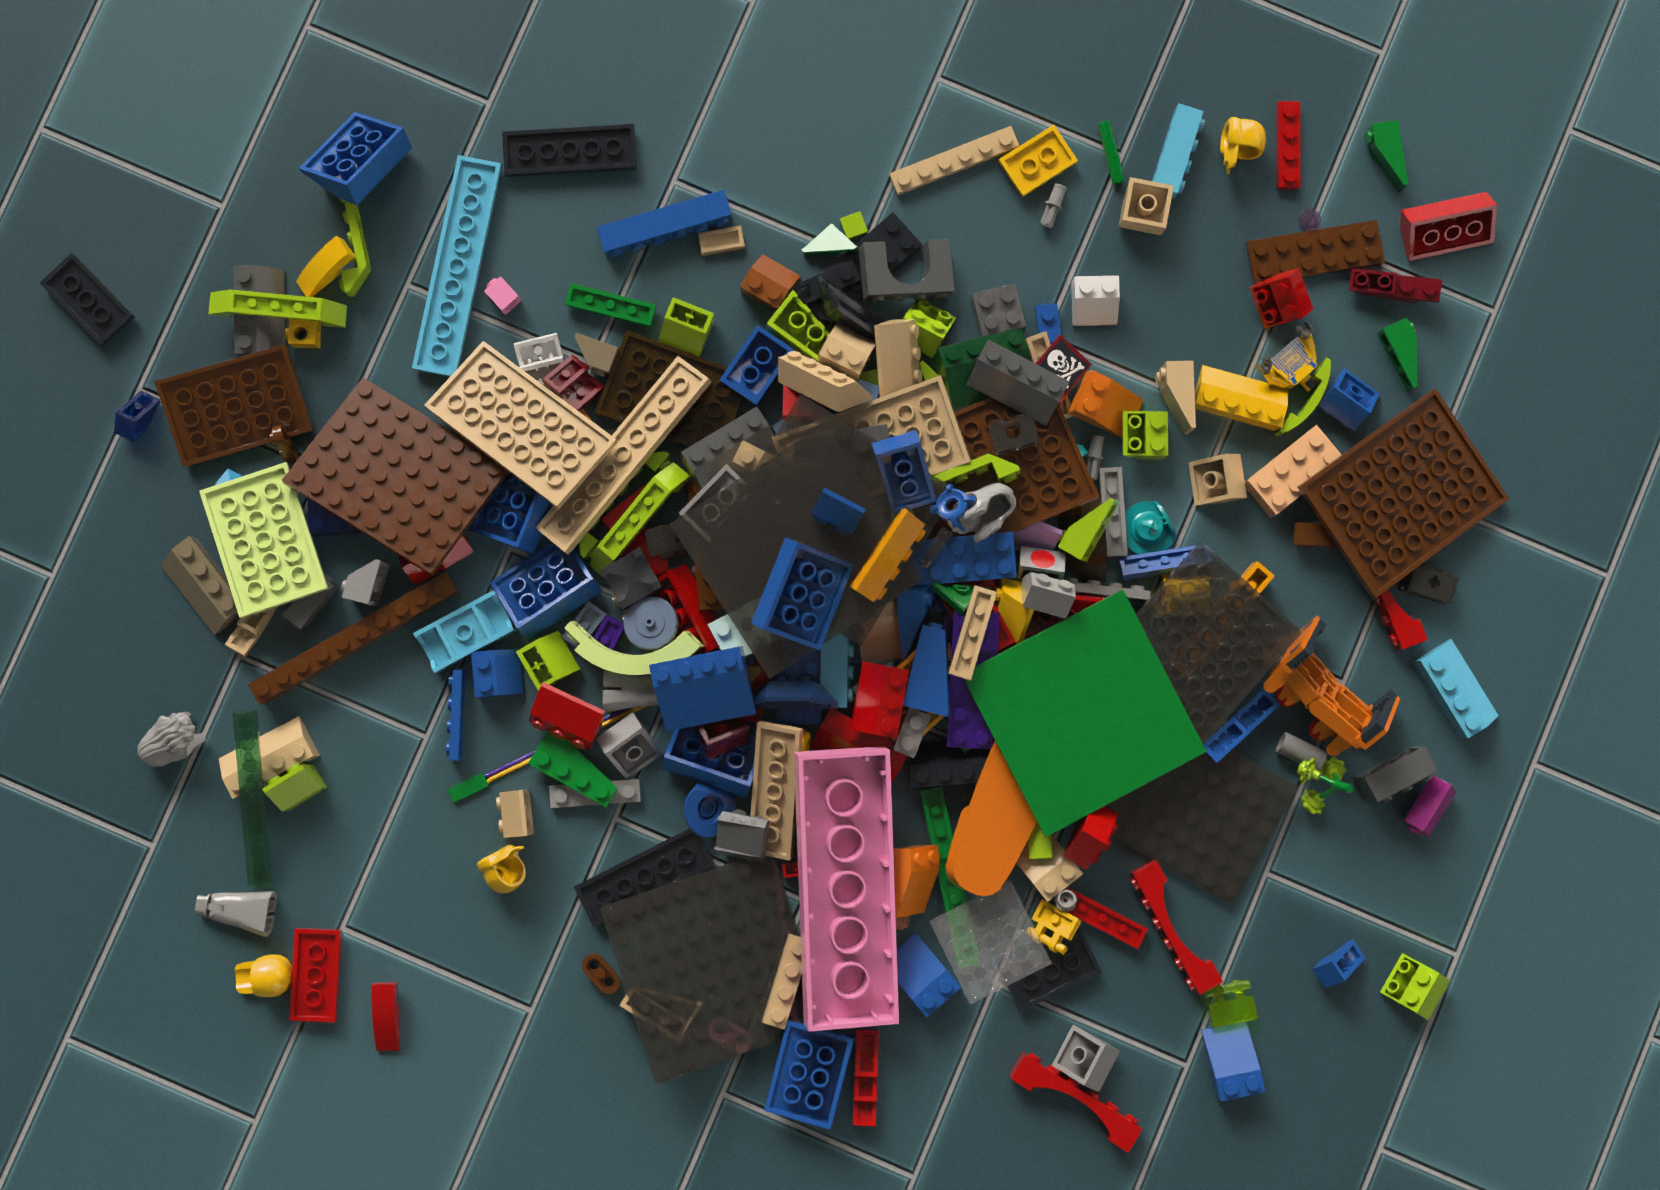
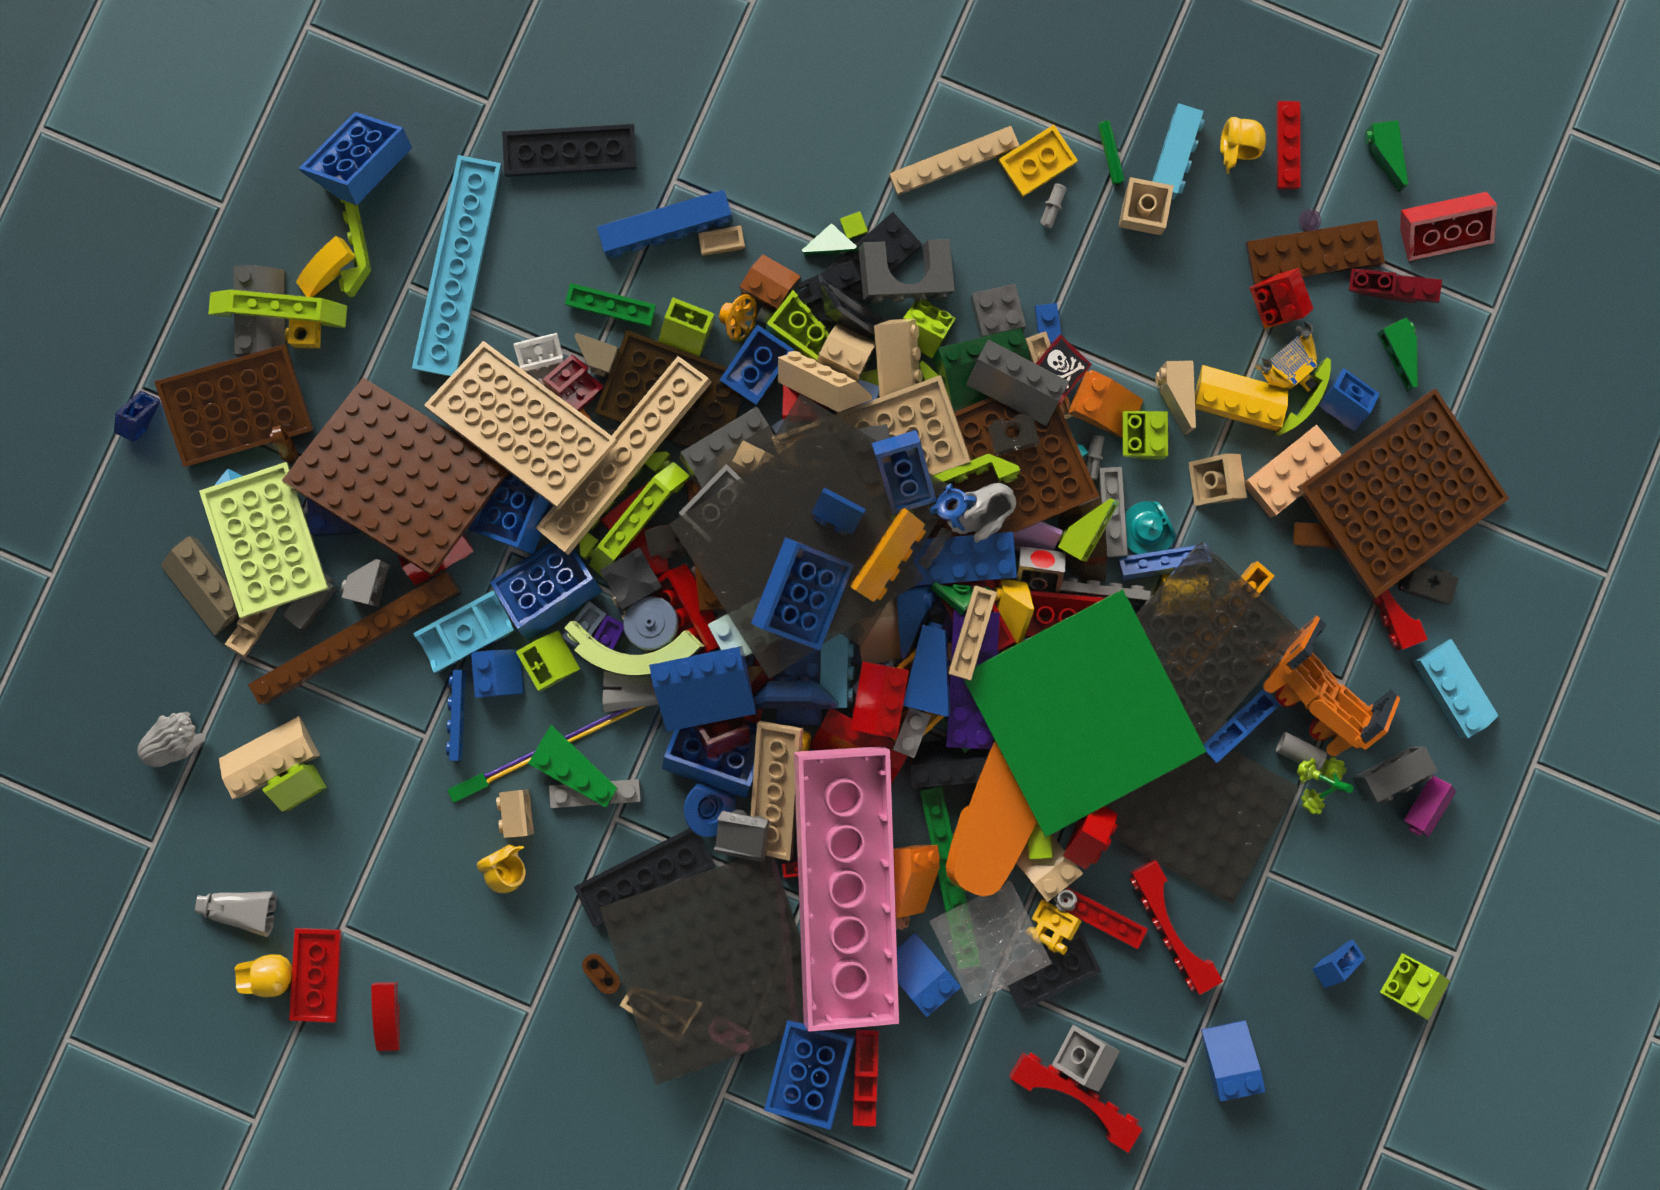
(87, 299): black plate -> none
(252, 798): clear green plate -> none
(502, 295): bright pink brick -> none
(566, 717): red slope -> none
(629, 746): light grey slope -> none
(736, 316): none -> light orange wheel
(764, 314): none -> dark grey hinge
(785, 984): tan plate -> none
(1047, 594): light grey slope -> none
(1095, 300): white slope -> none
(1234, 1010): clear neon green plate -> none

